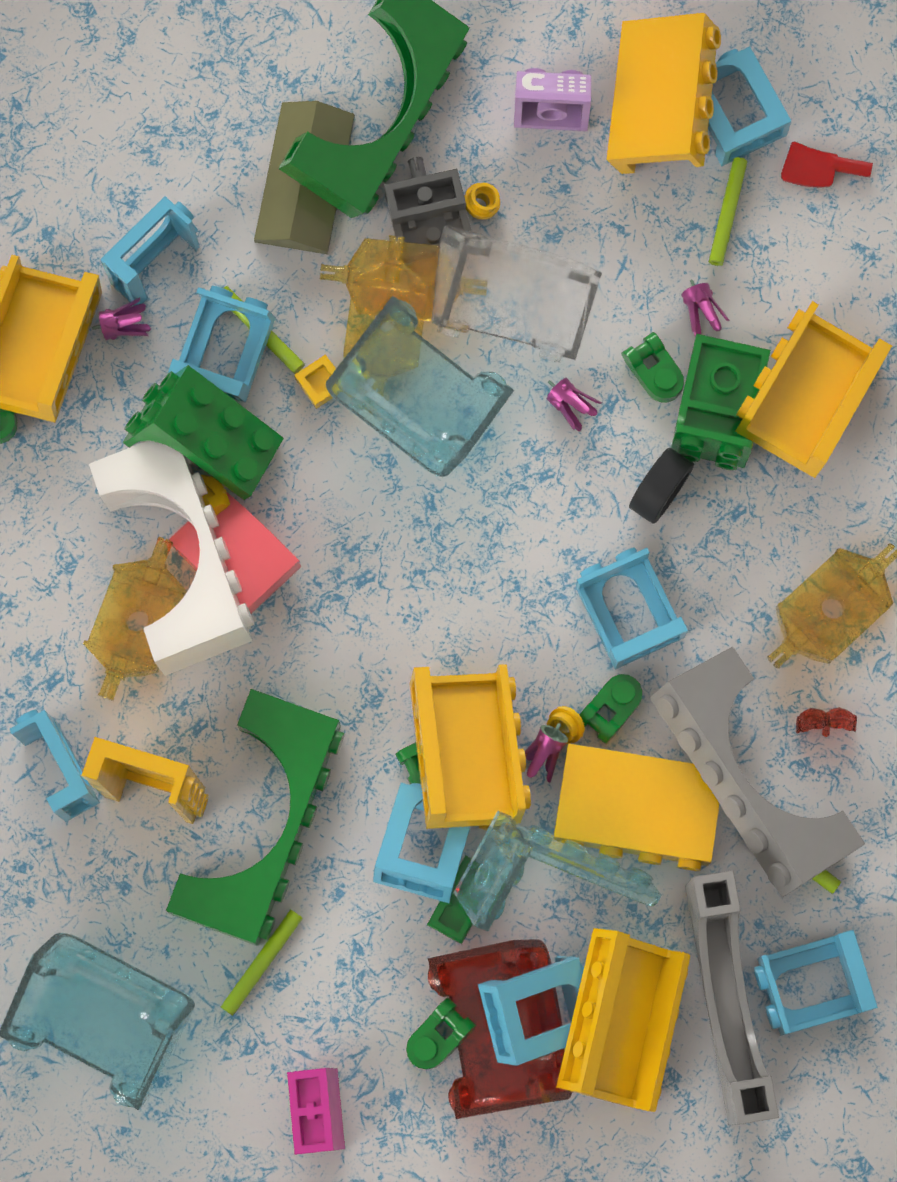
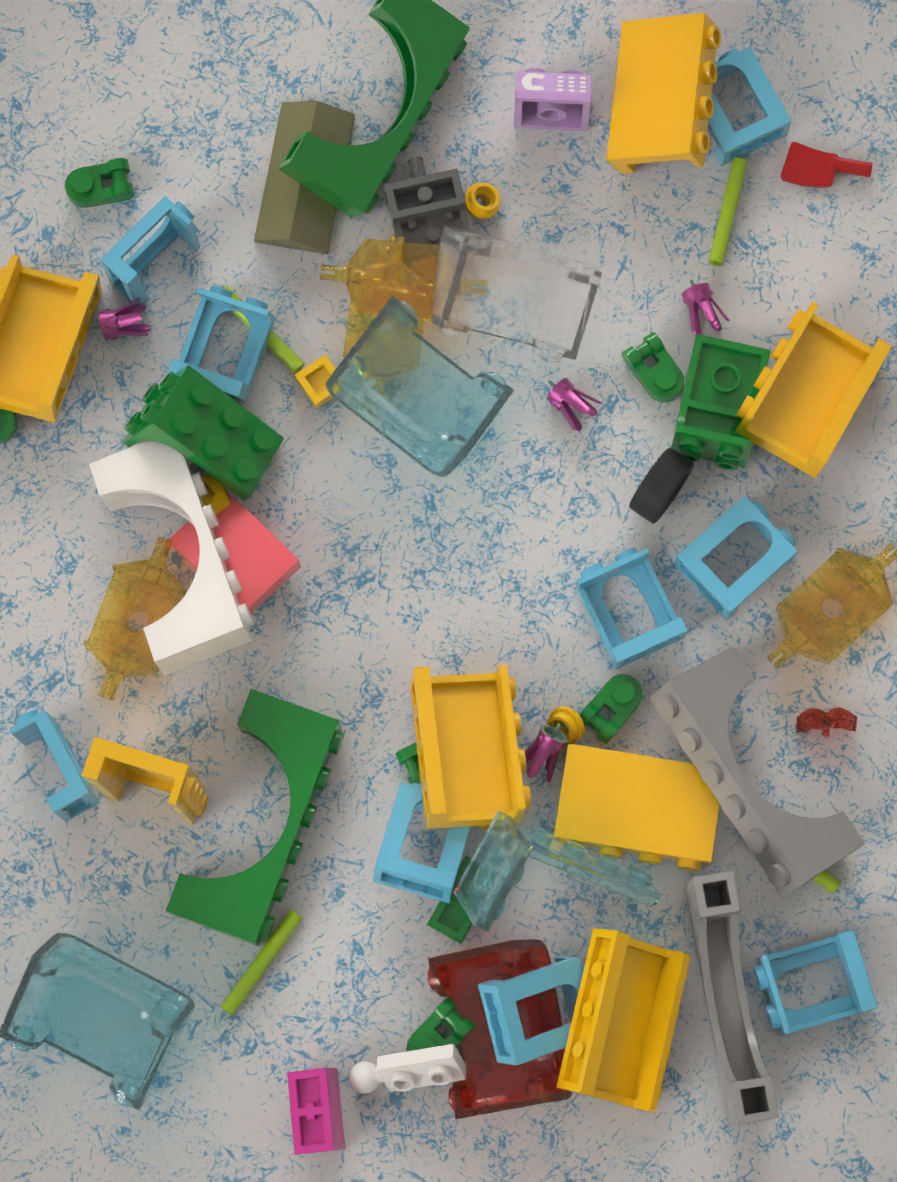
(86, 187): none -> green plate
(409, 1070): none -> white plate
(729, 599): none -> medium azure panel

